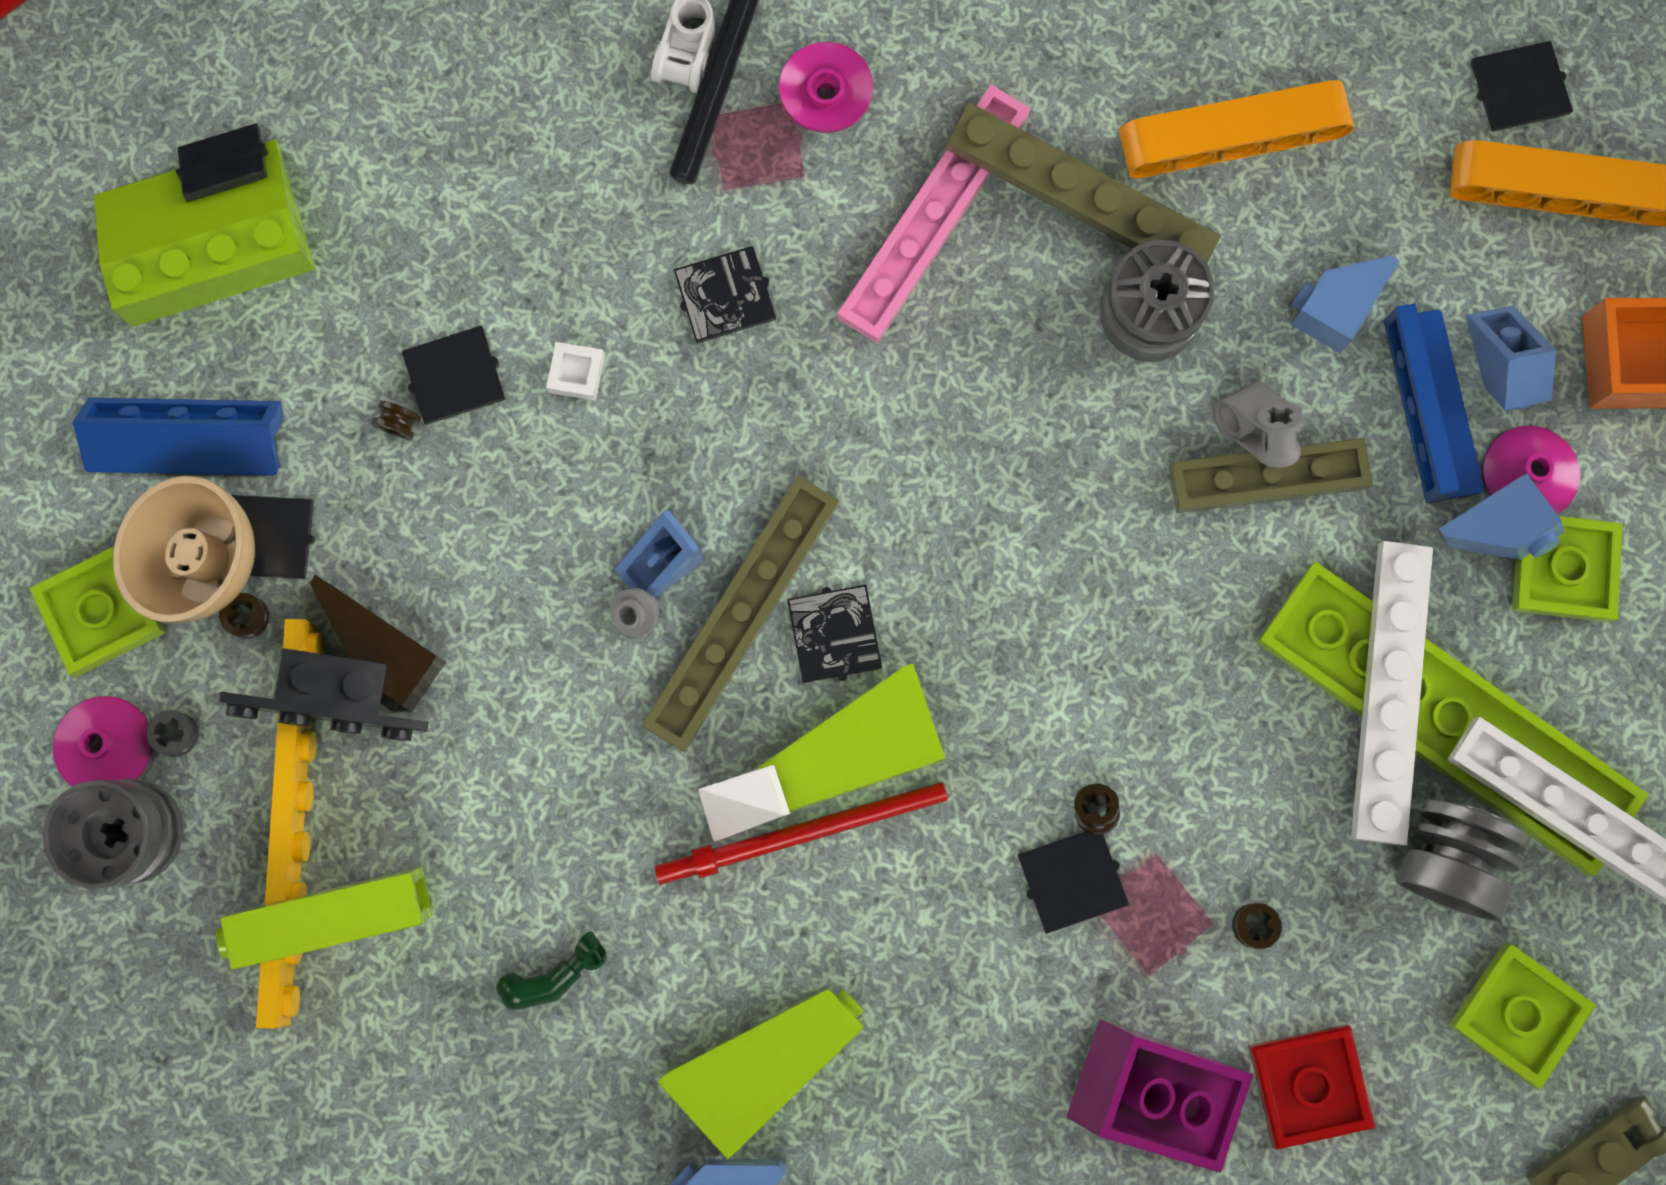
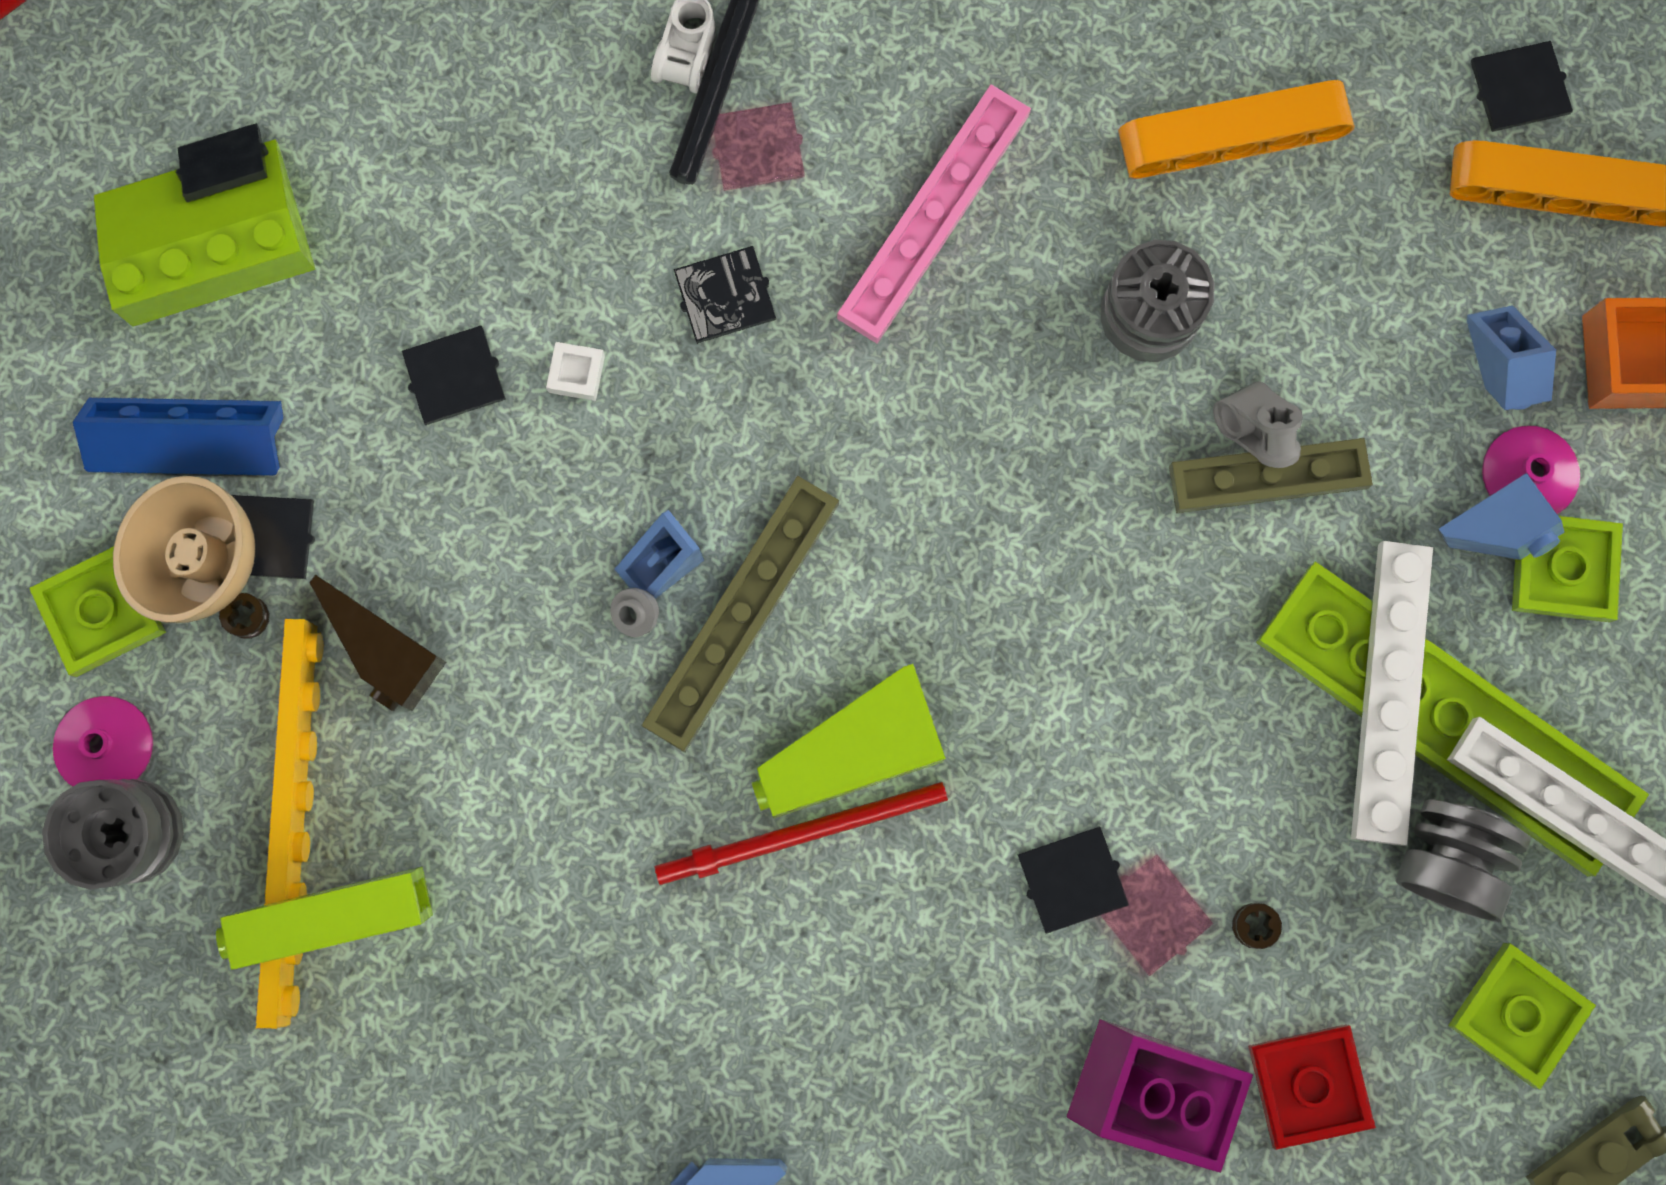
(171, 718): dark grey bush -> none
(327, 690): black bracket -> none
(396, 420): dark brown bush -> none
(550, 987): dark green arm -> none
(743, 802): white slope -> none
(756, 1072): lime slope -> none
(829, 67): dark pink dish -> none
(834, 634): piece -> none
(1071, 184): olive plate -> none
(1100, 795): dark brown bush -> none
(1341, 300): medium blue slope -> none
(1433, 404): blue panel -> none

